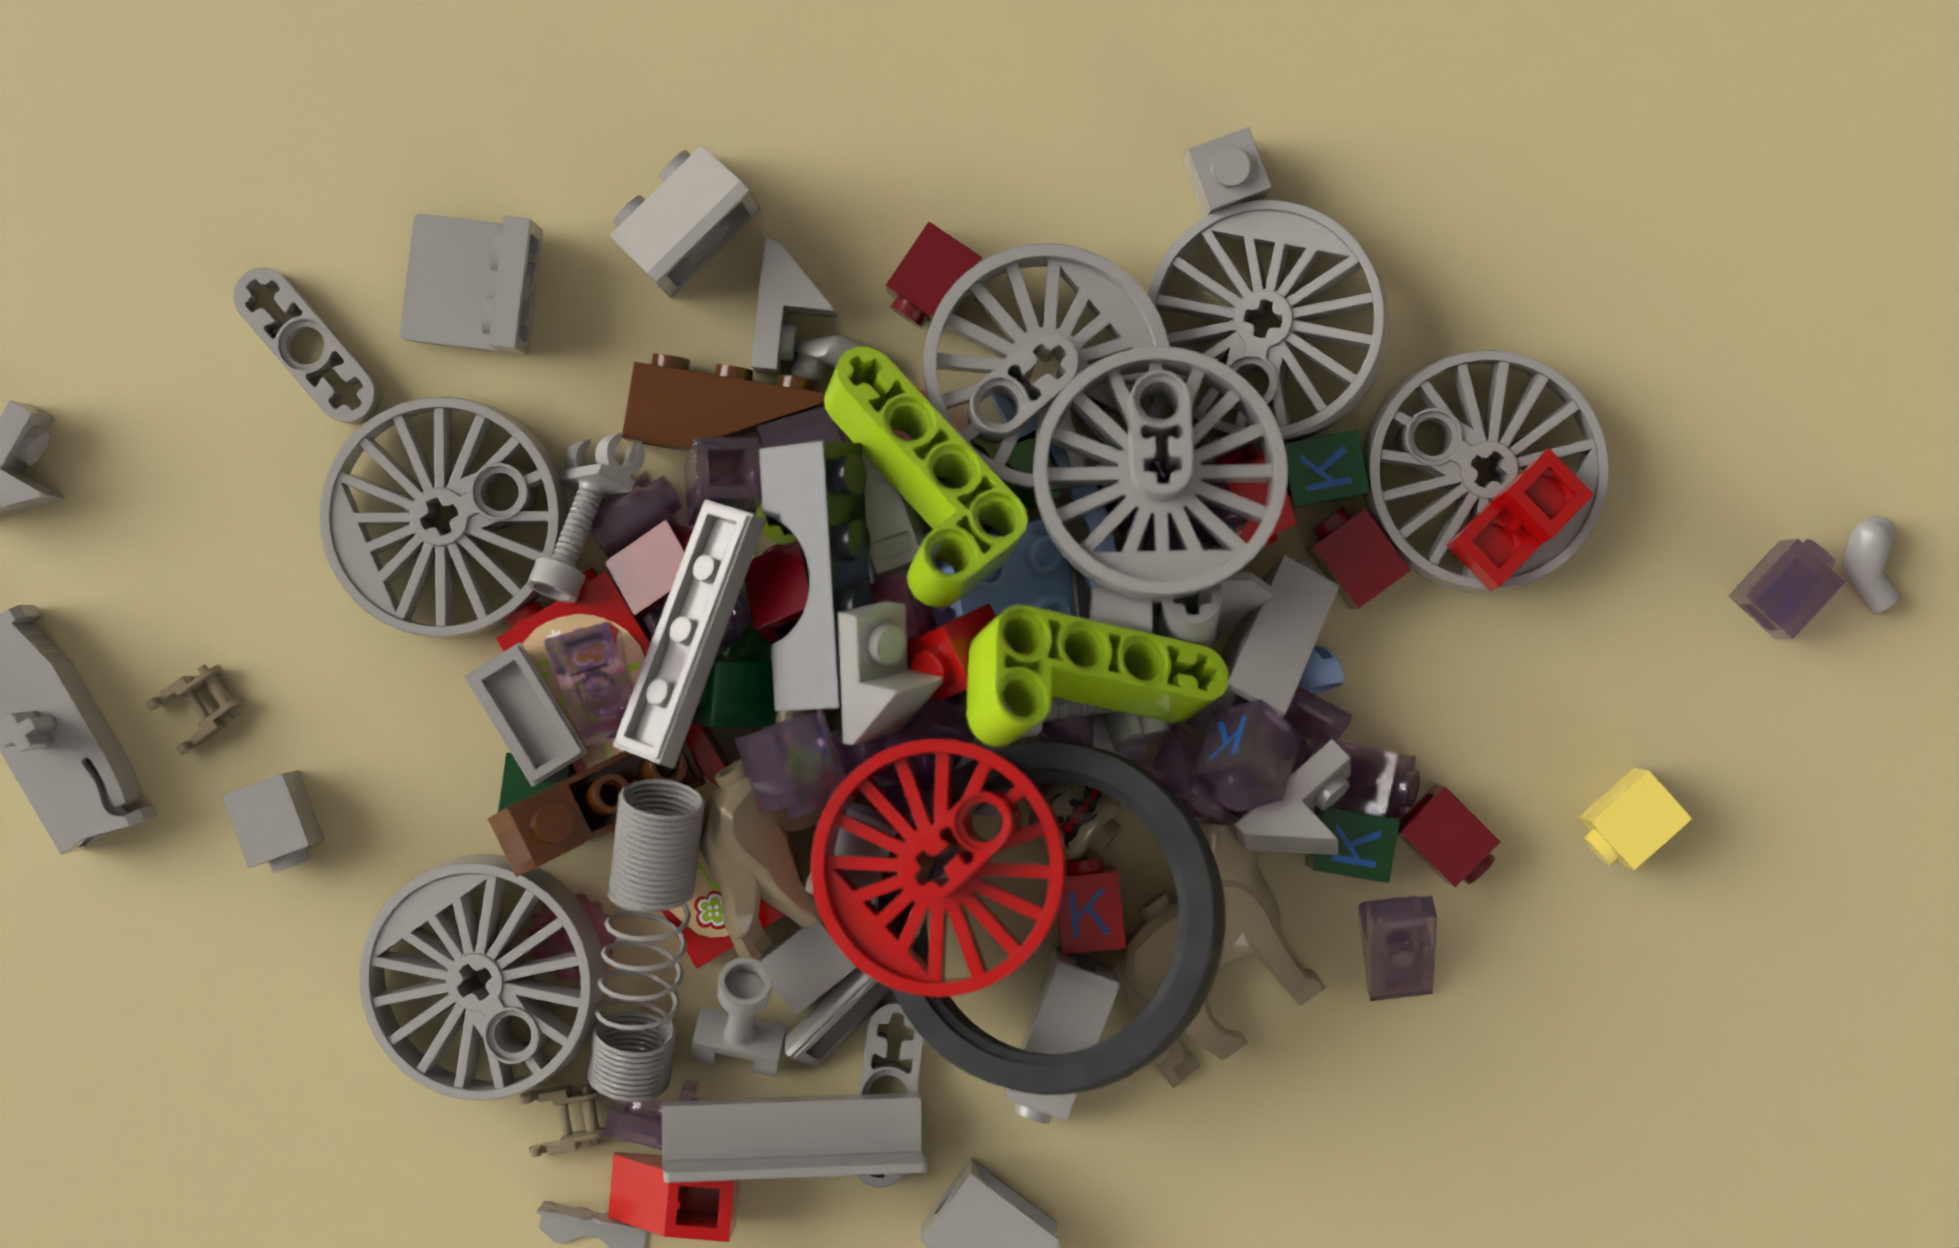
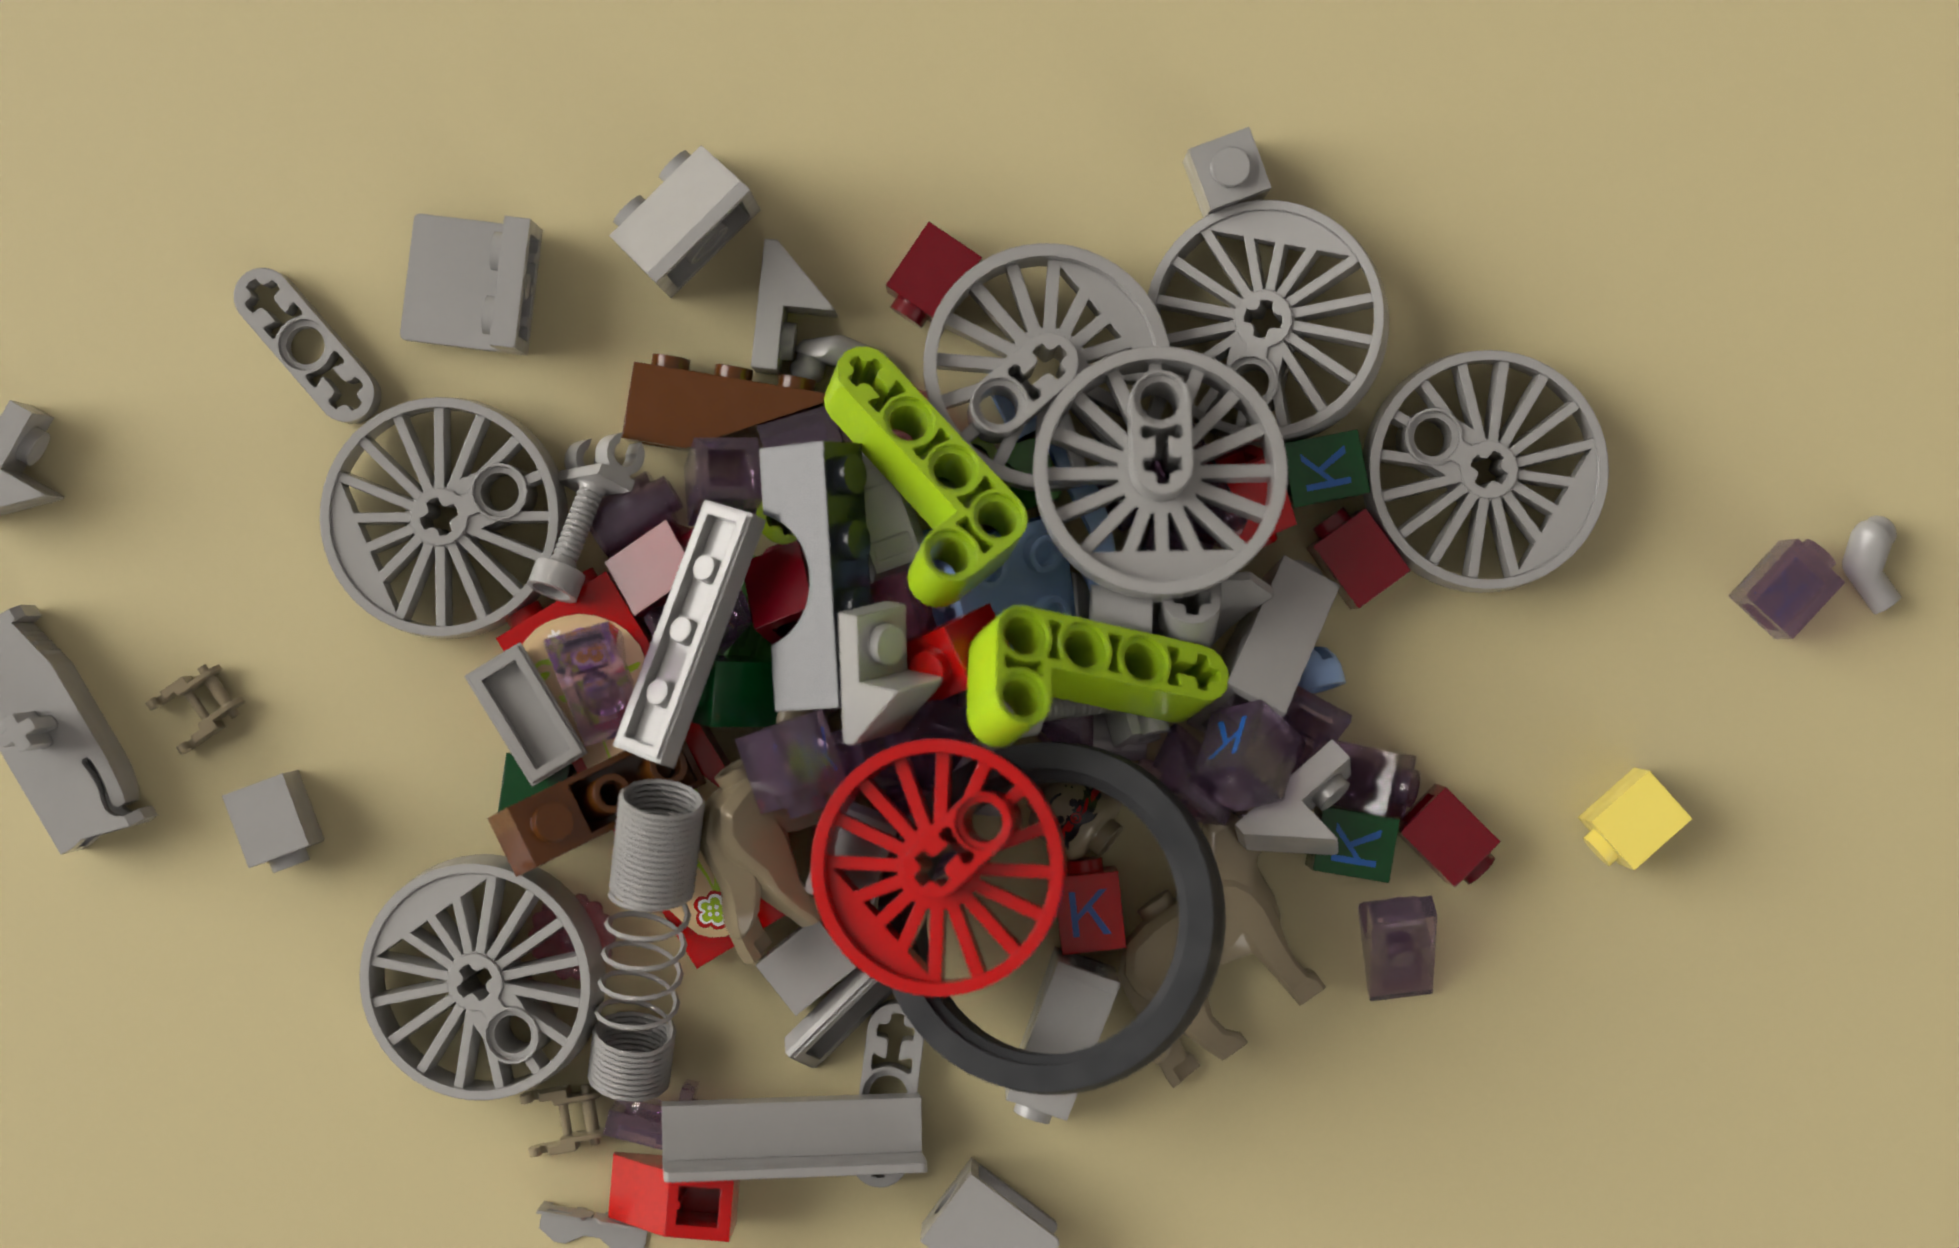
(742, 992): light grey bar -> none
(1520, 520): red slope -> none

